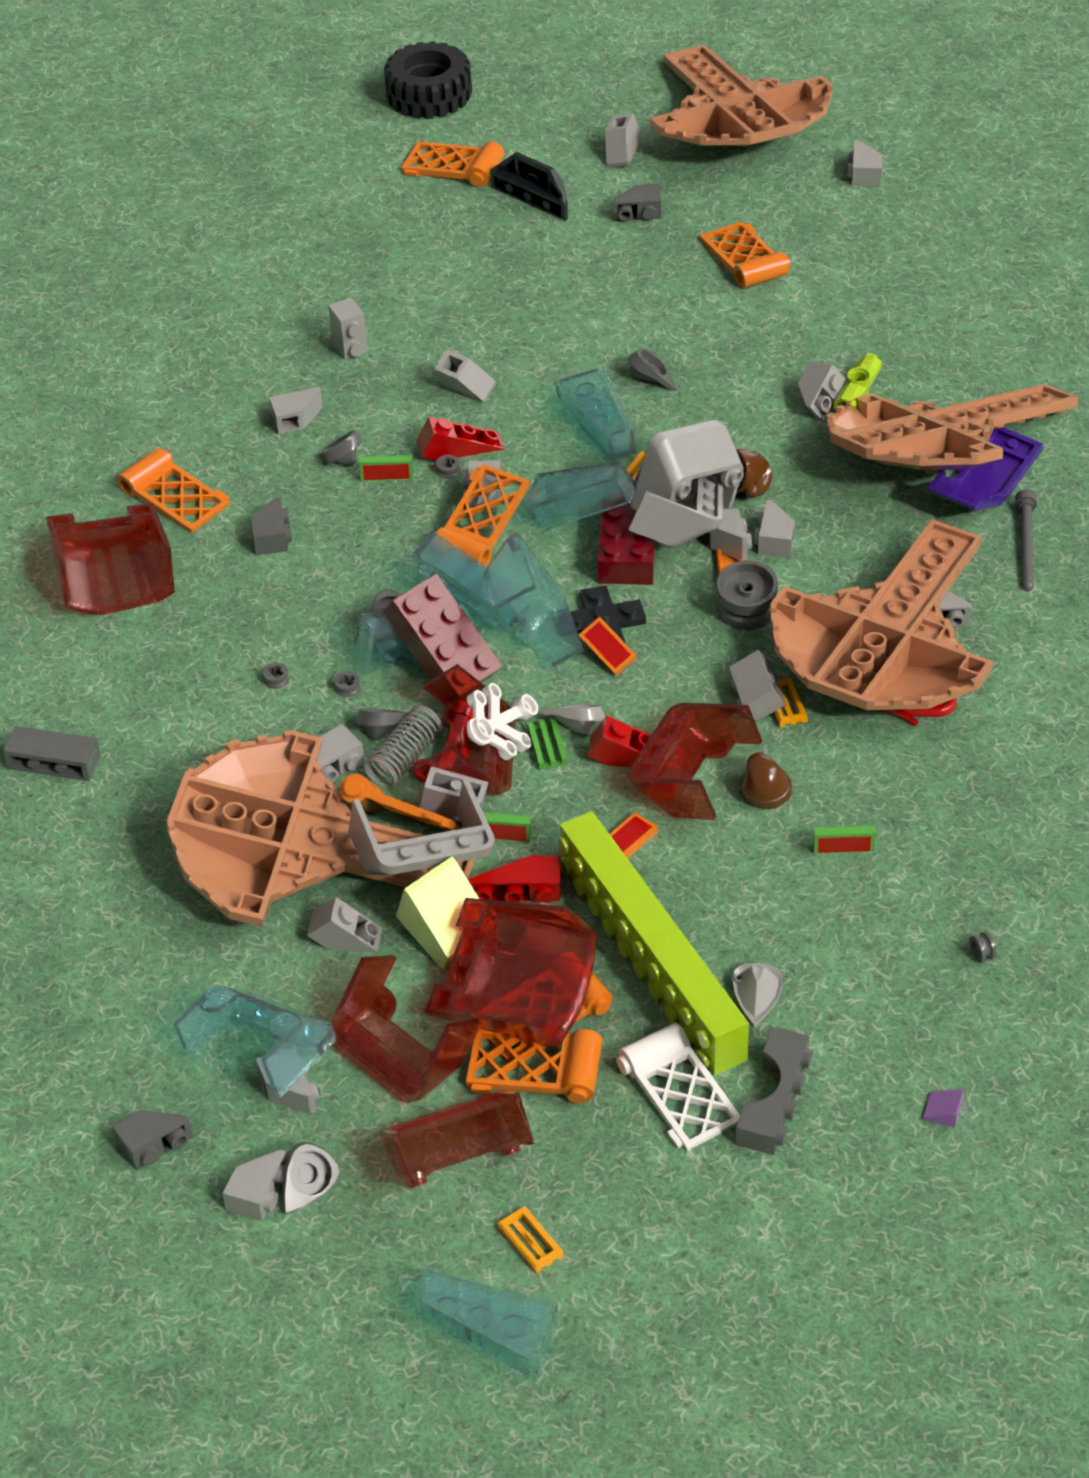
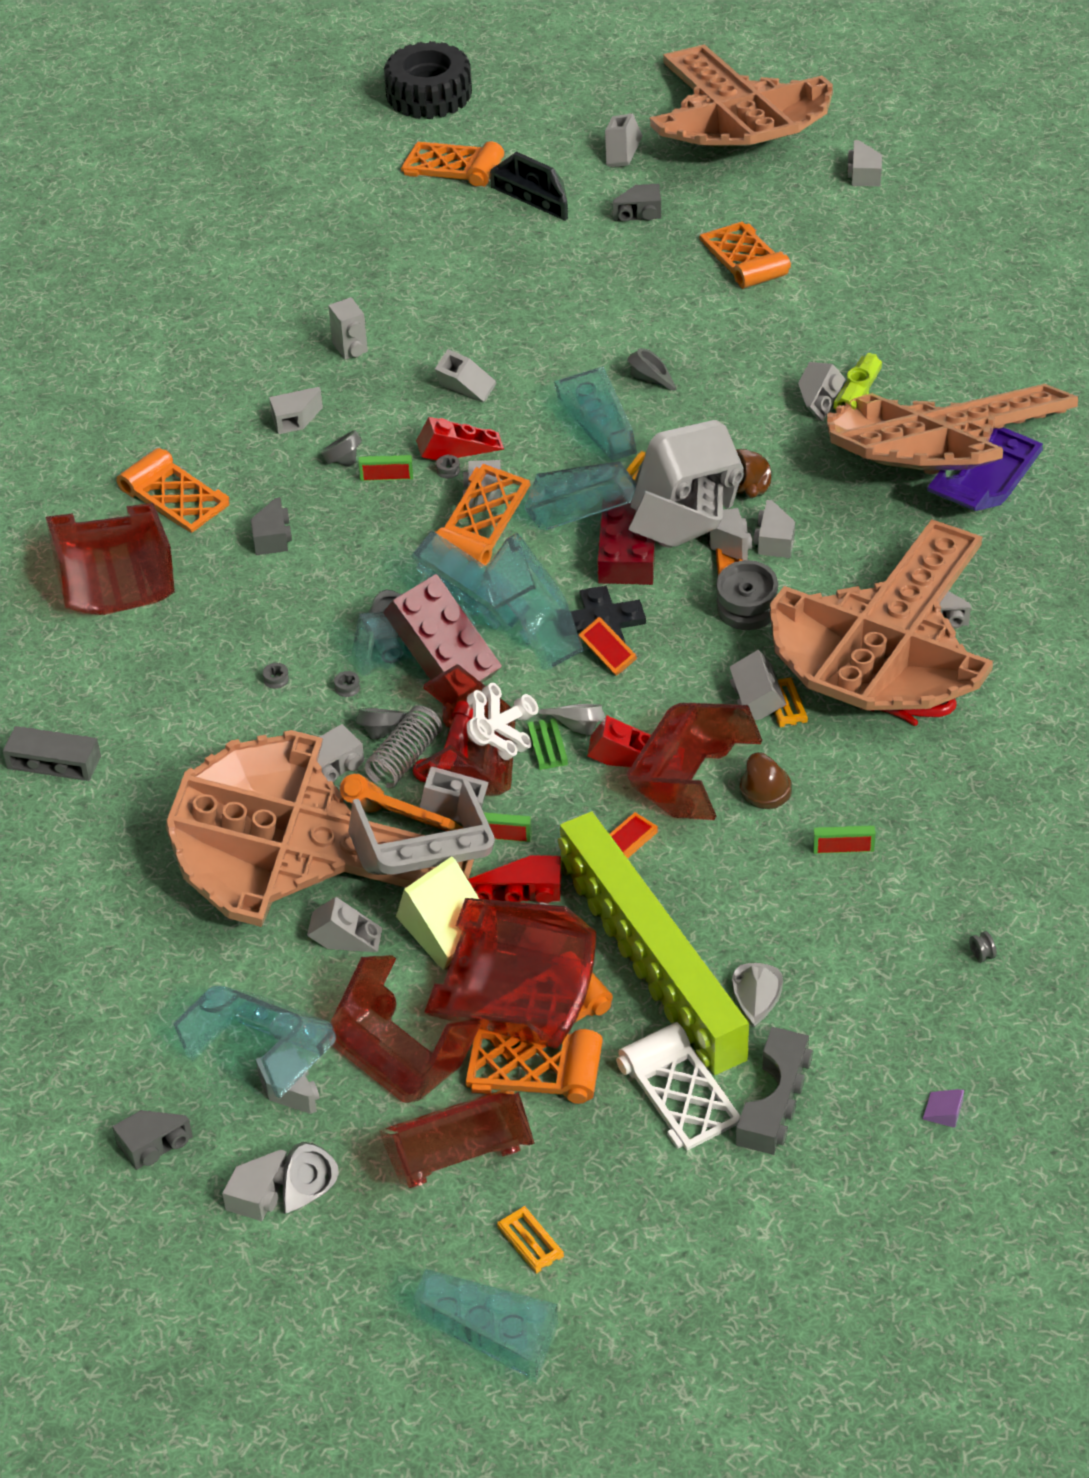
(1026, 503): dark grey piece -> none

